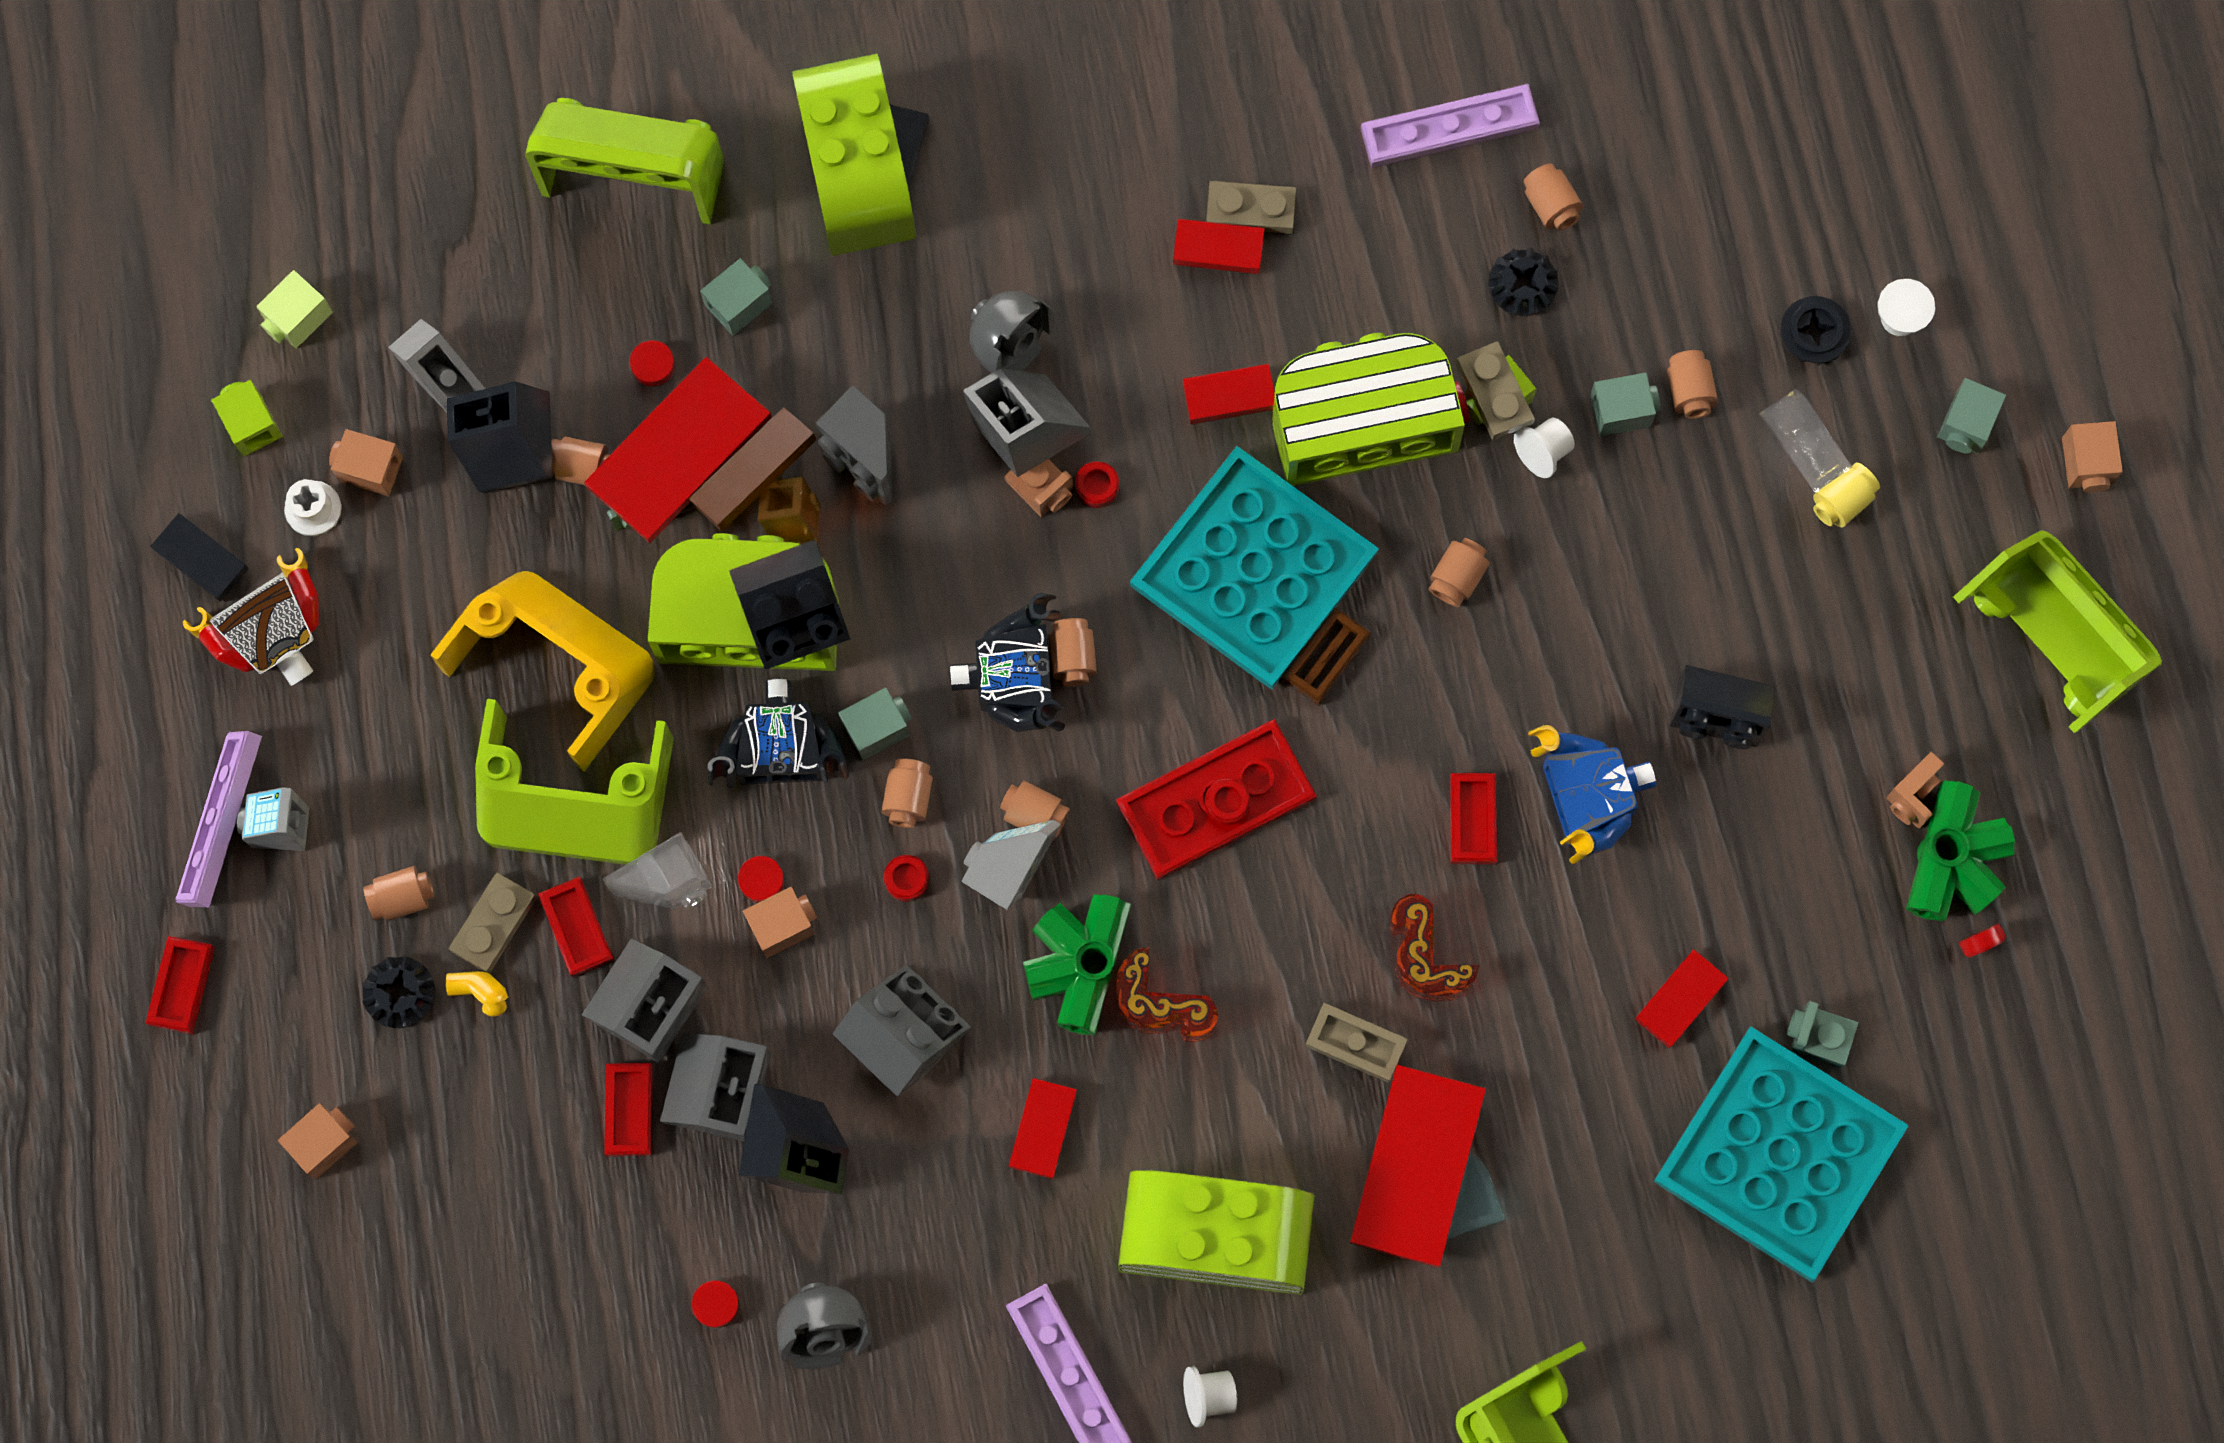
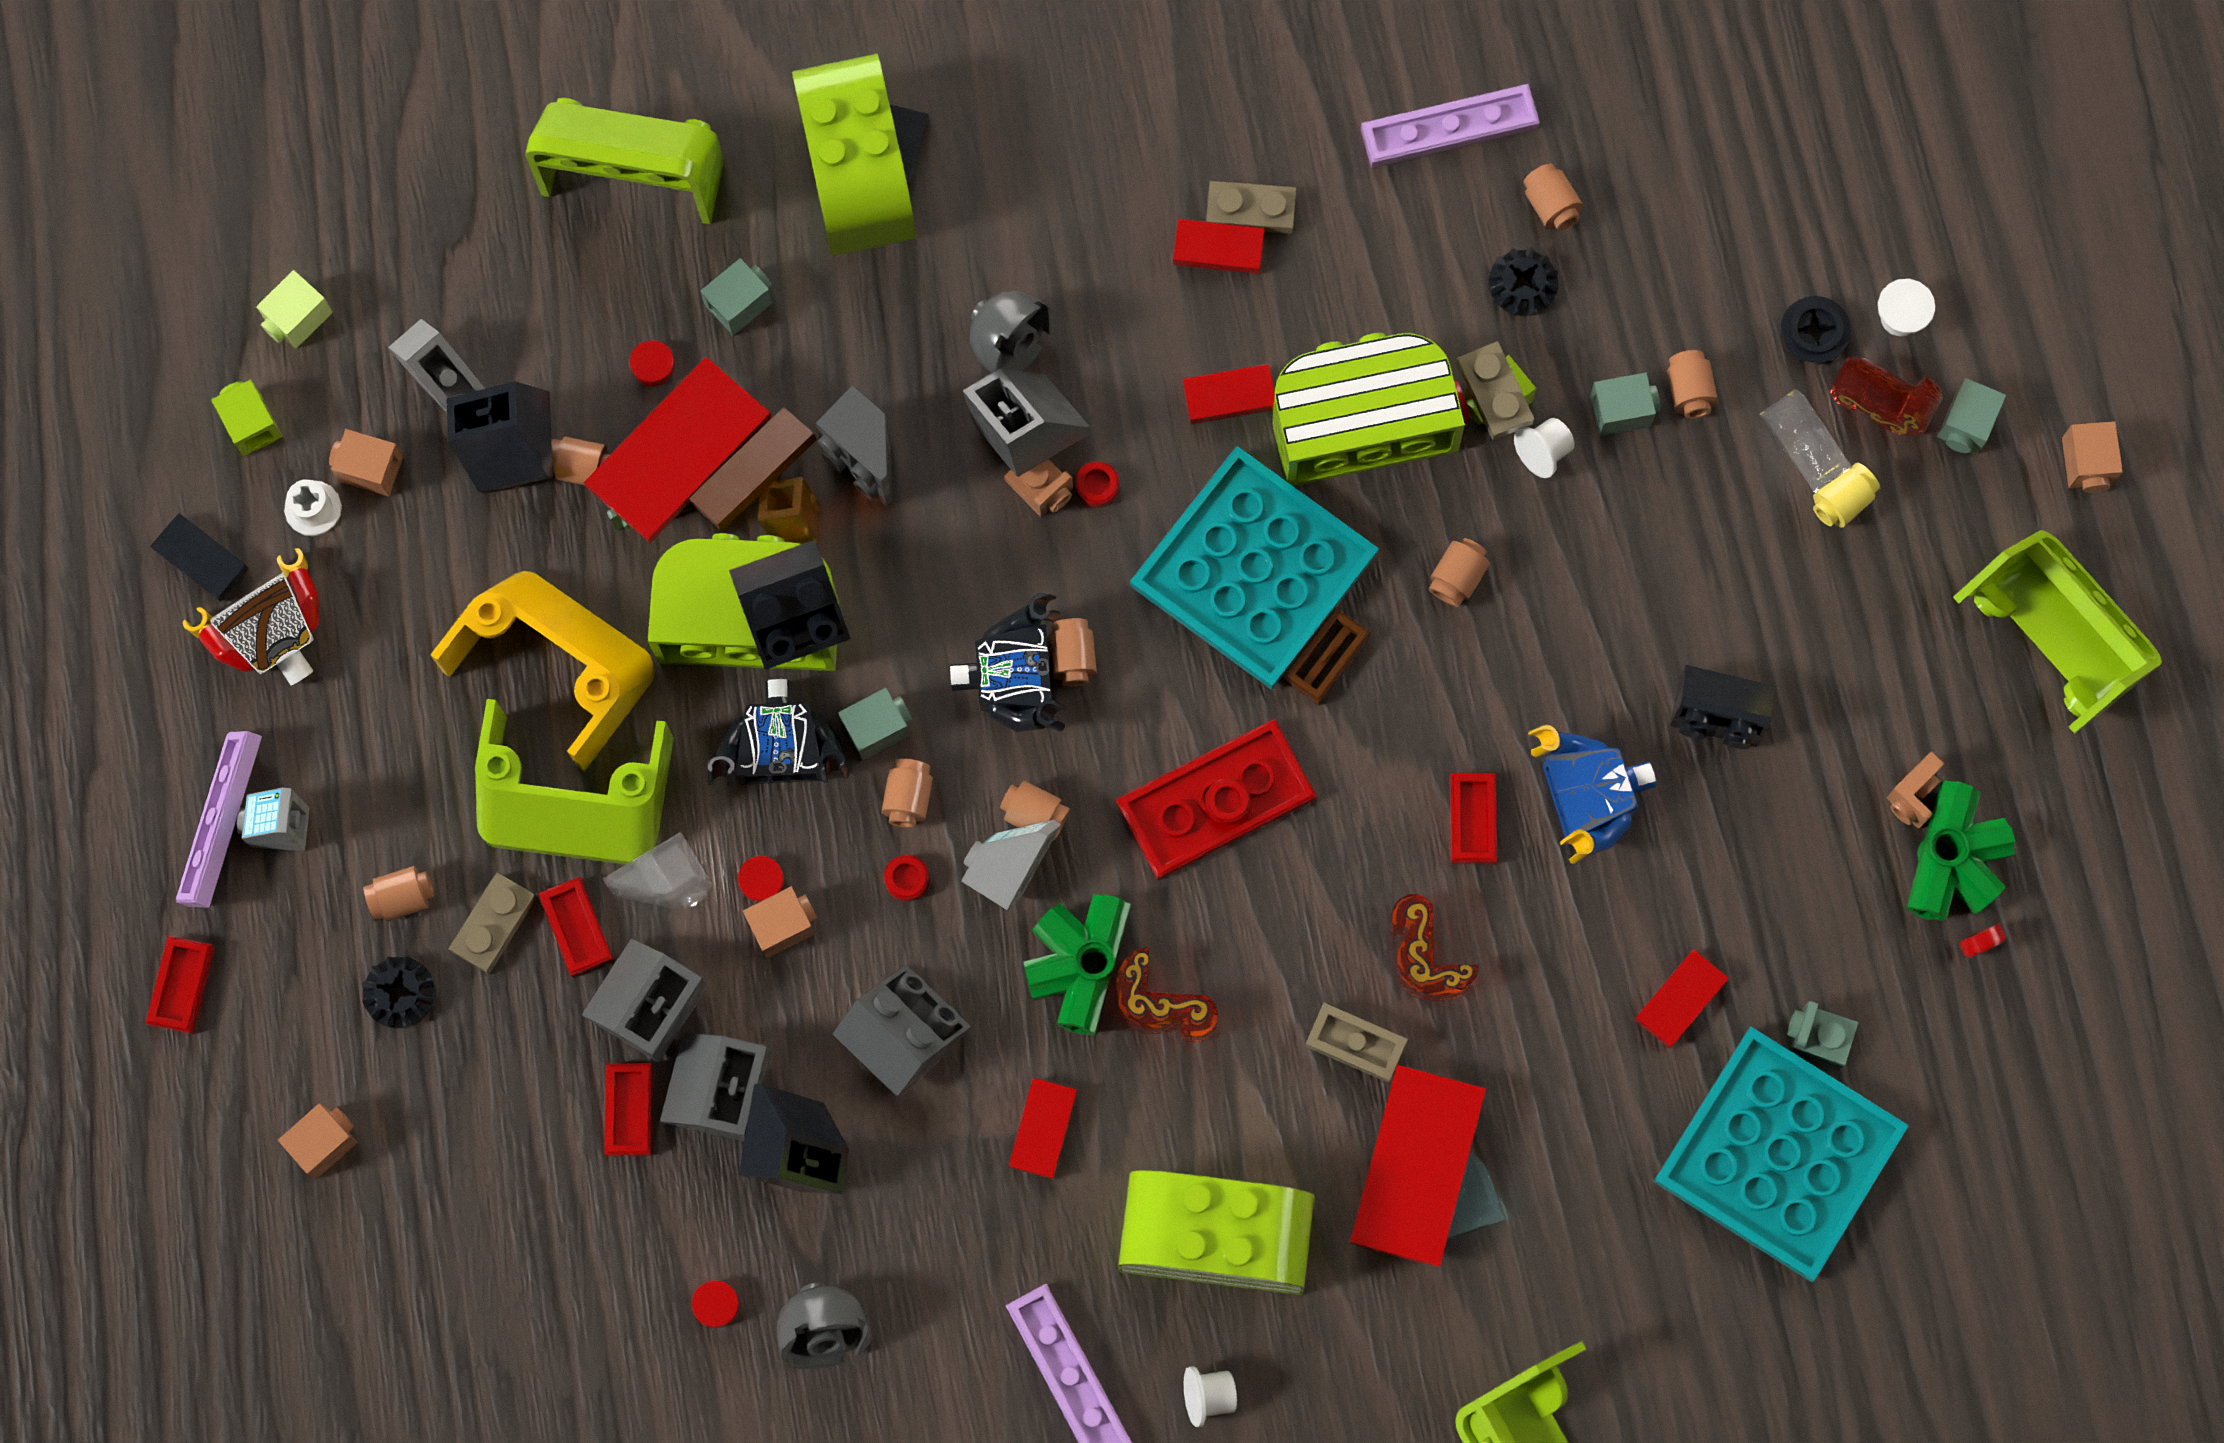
(482, 986): yellow arm -> none
(1886, 397): none -> clear red animal

